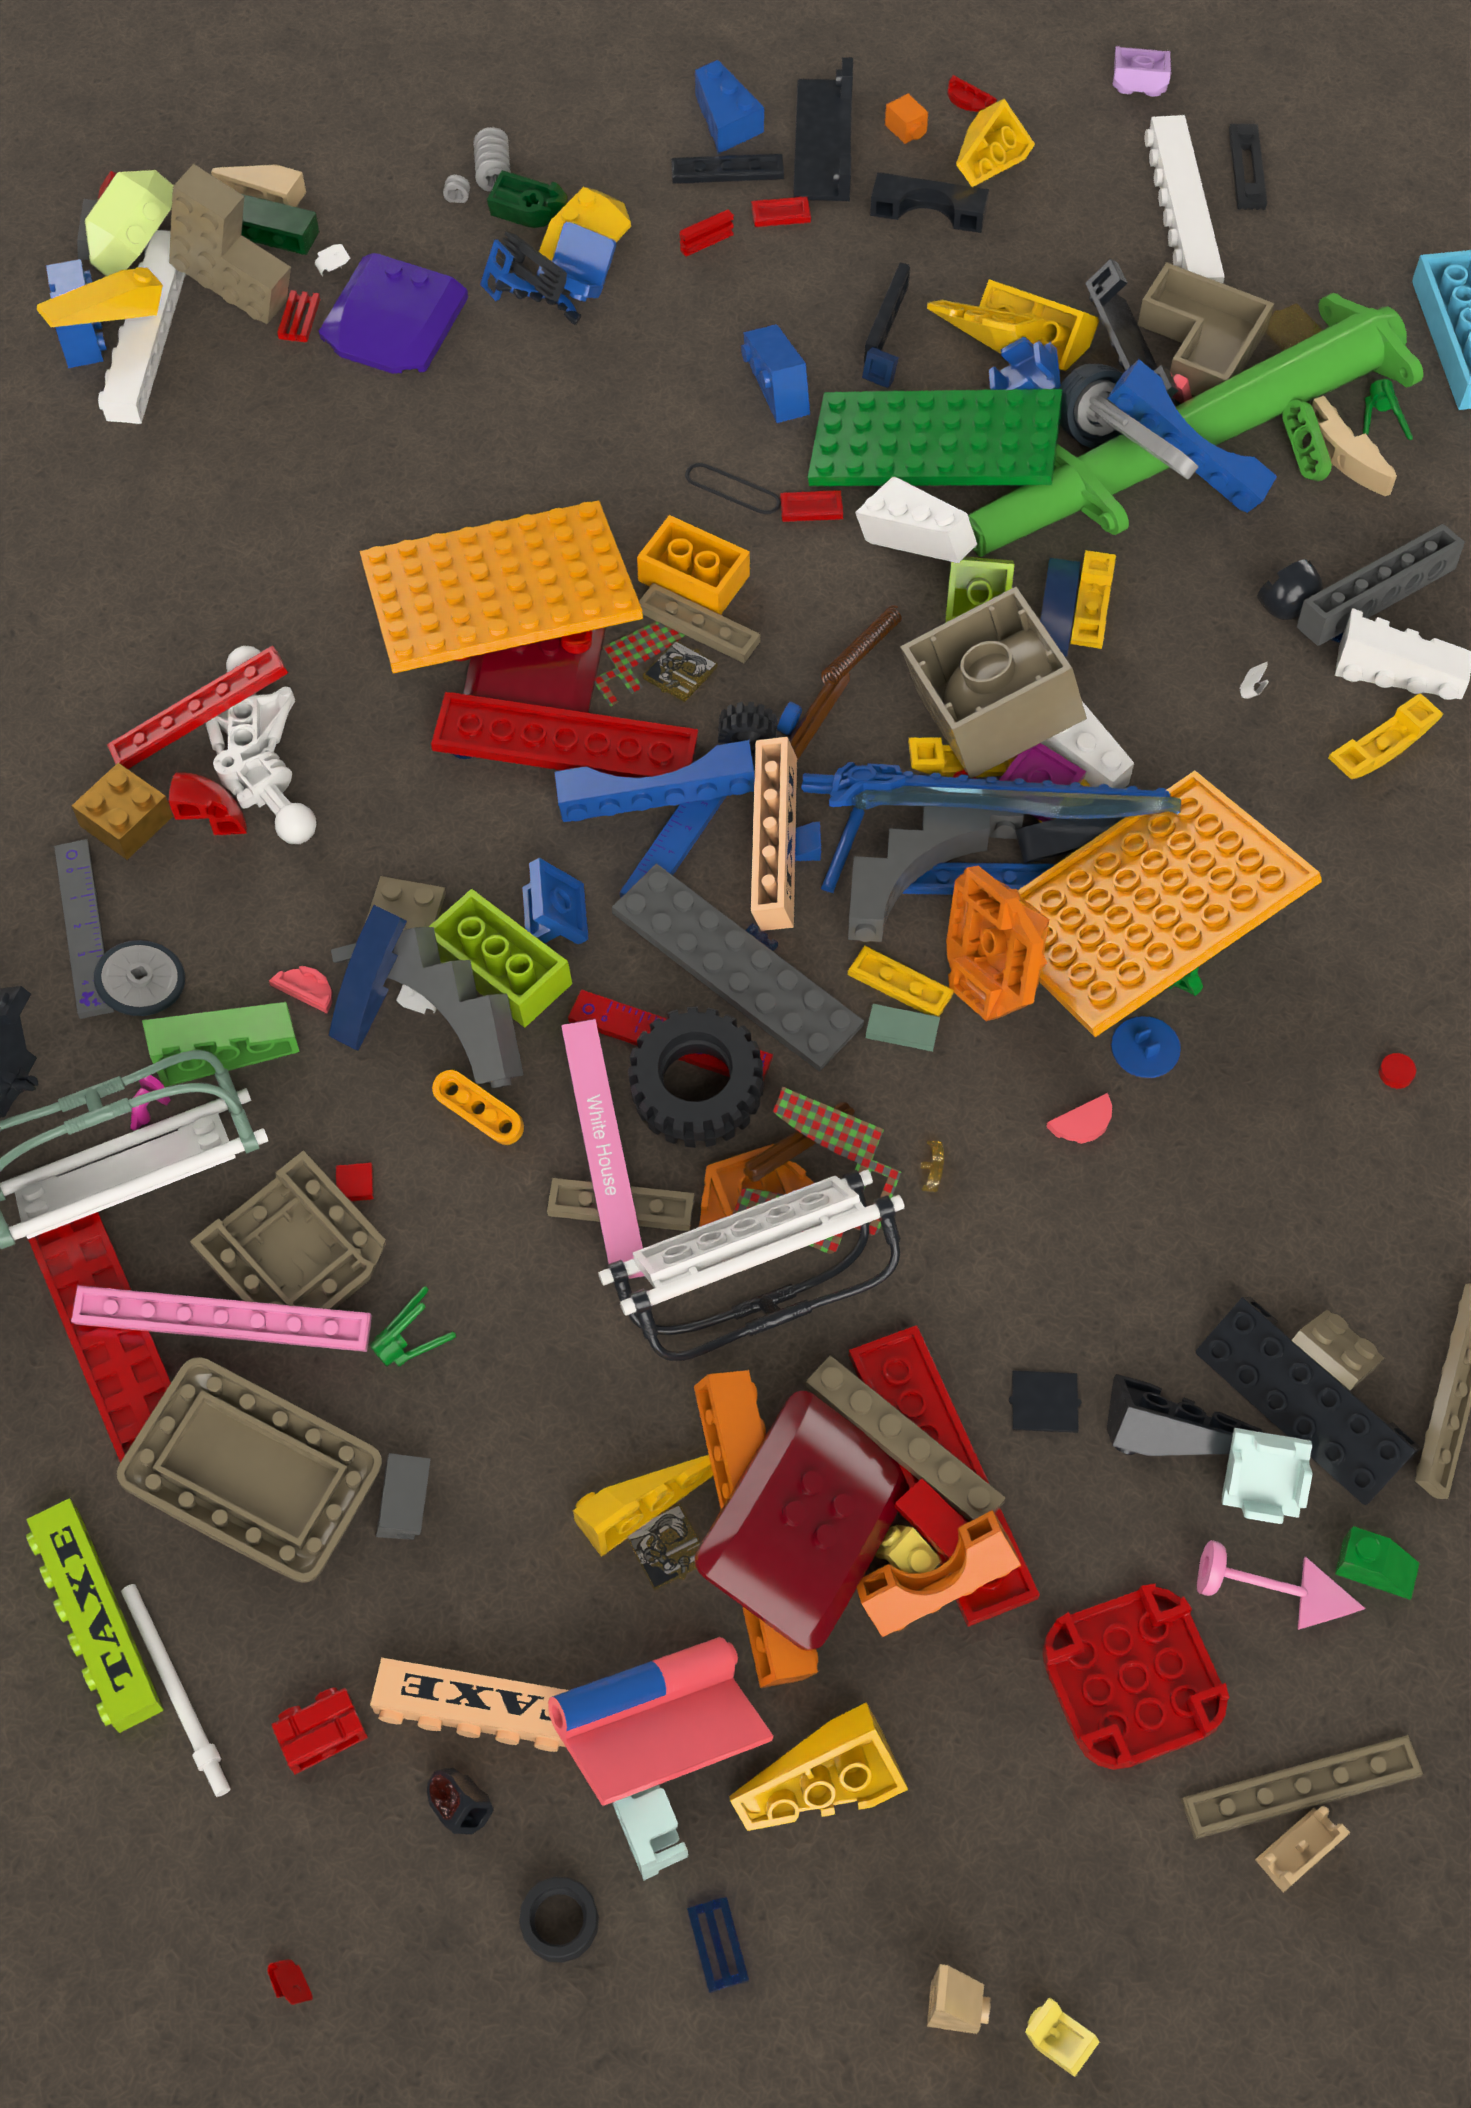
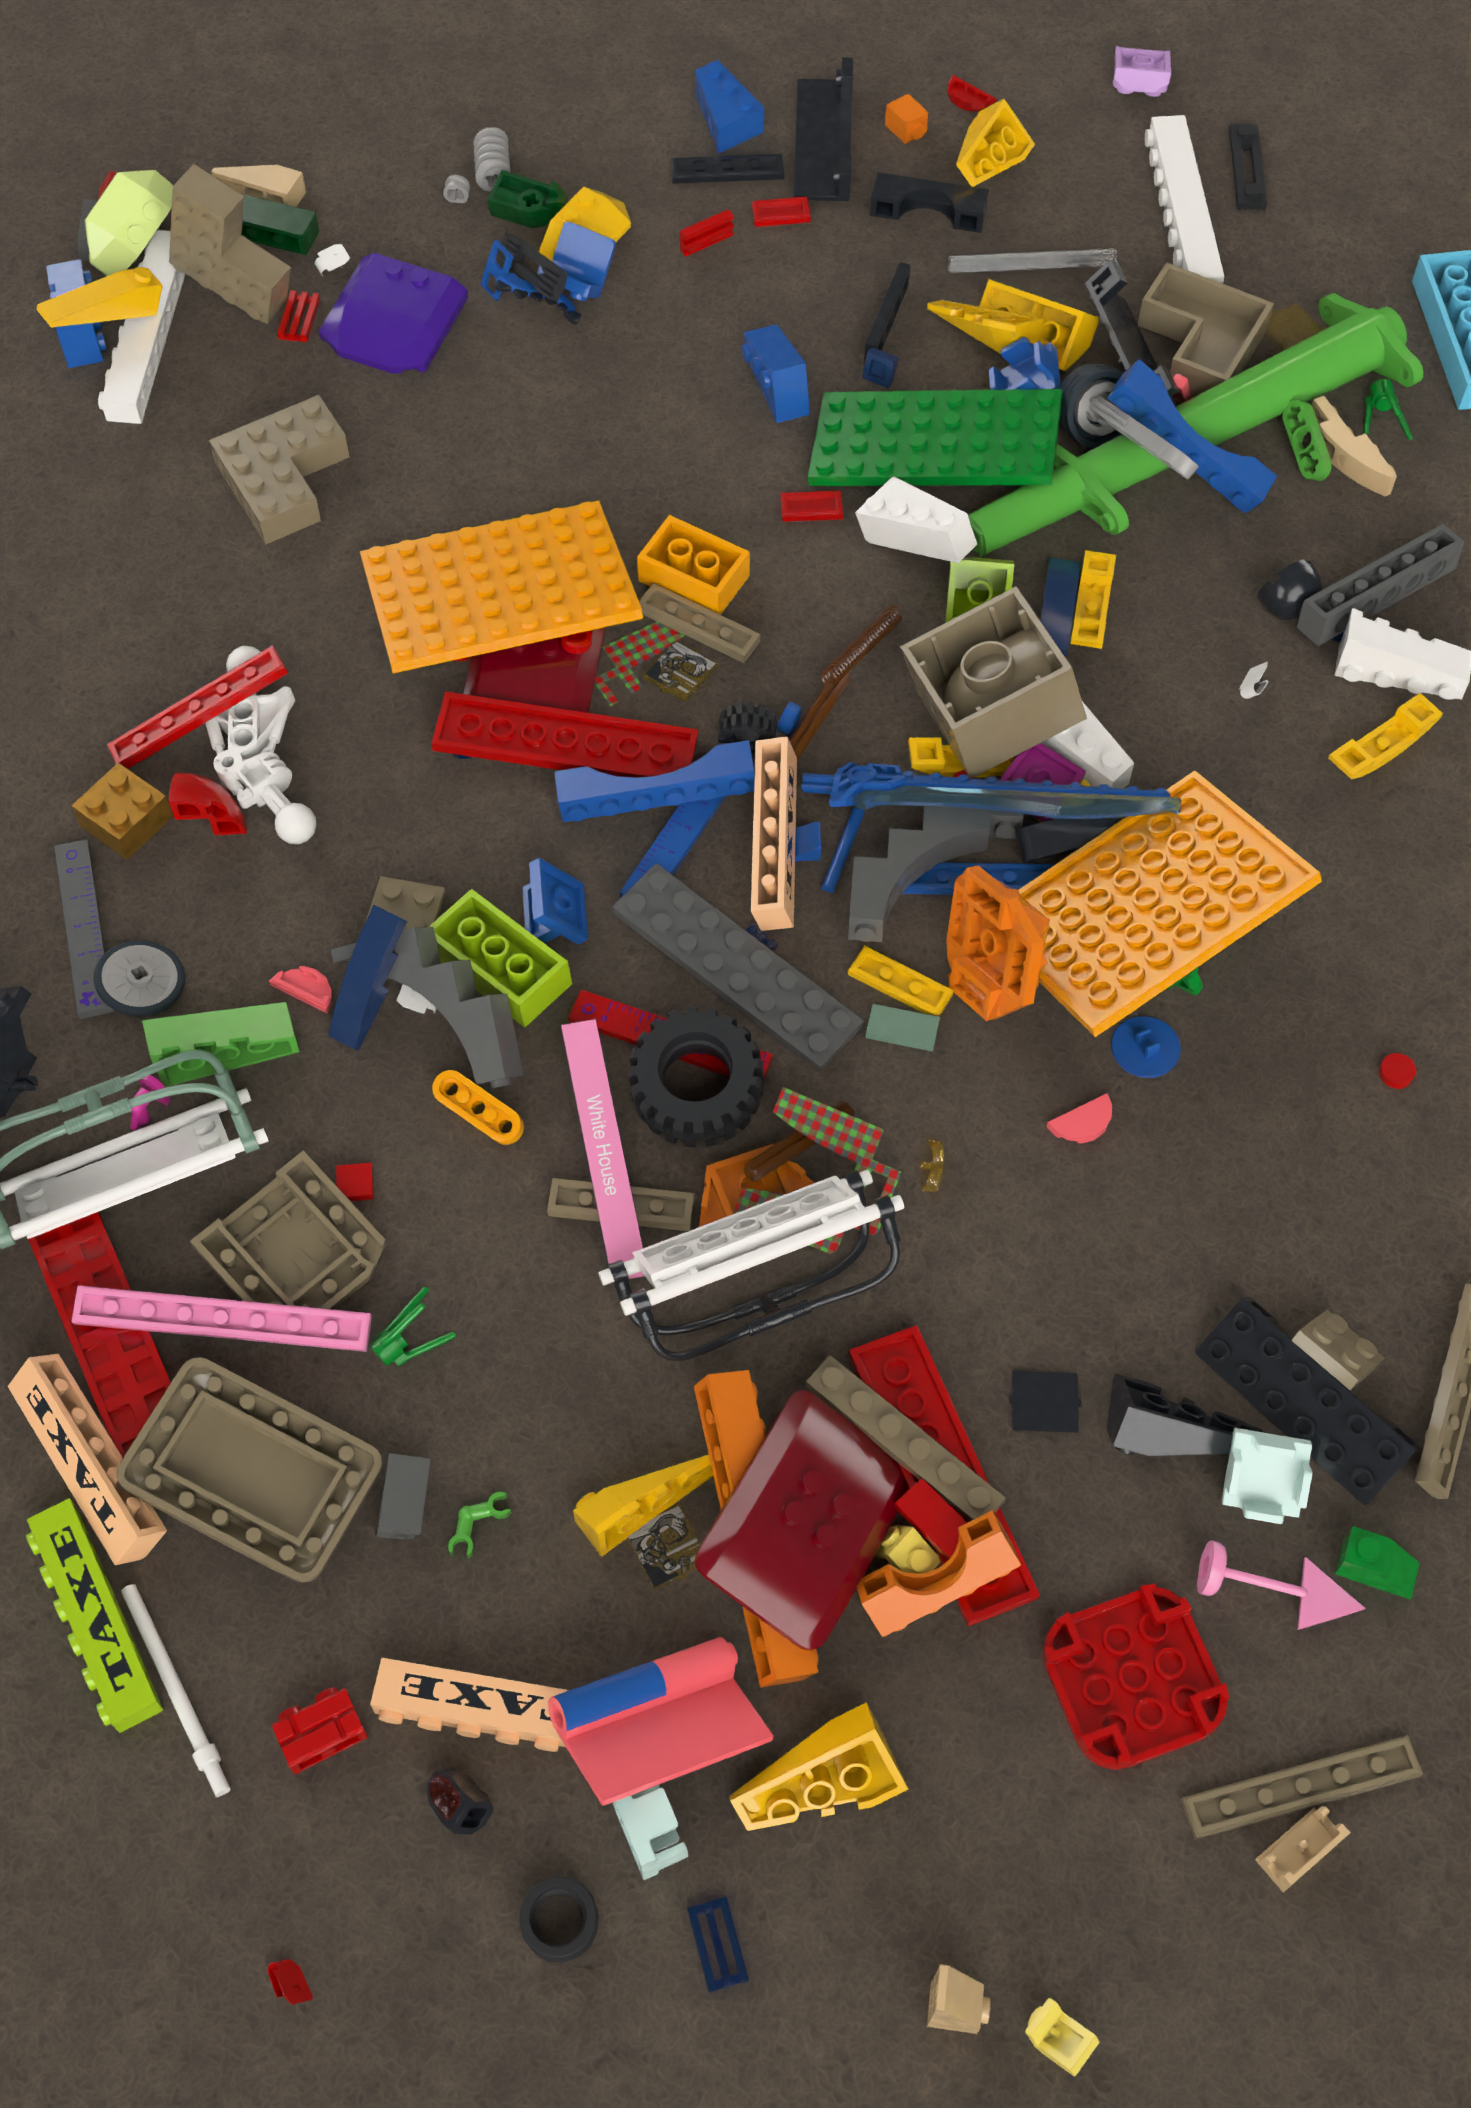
(85, 1458): none -> light nougat brick
(271, 457): none -> dark tan piece
(468, 1514): none -> bright green arm
(687, 476): black piece -> none
(1030, 260): none -> clear smoke axle

